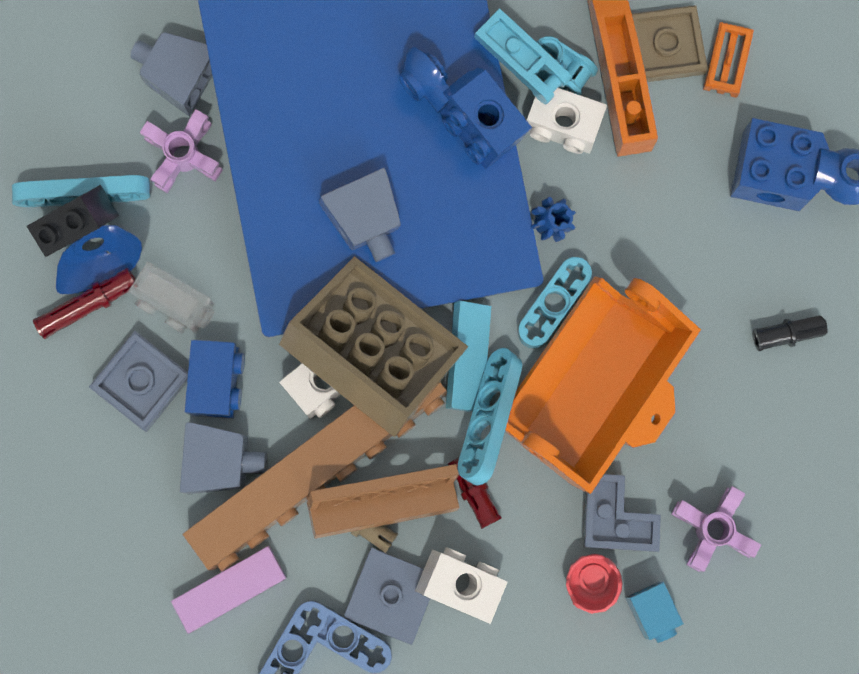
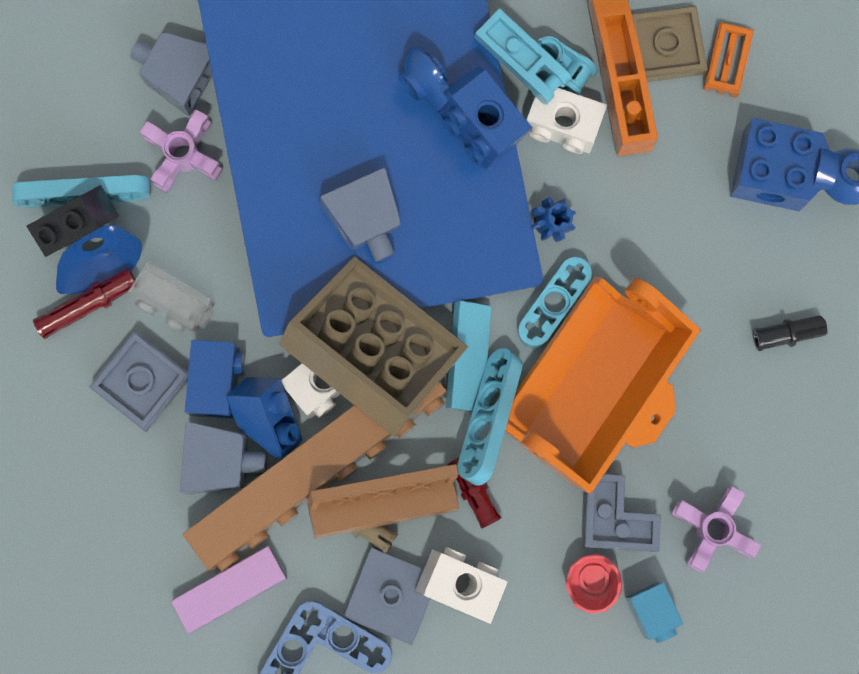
(265, 414): none -> blue slope

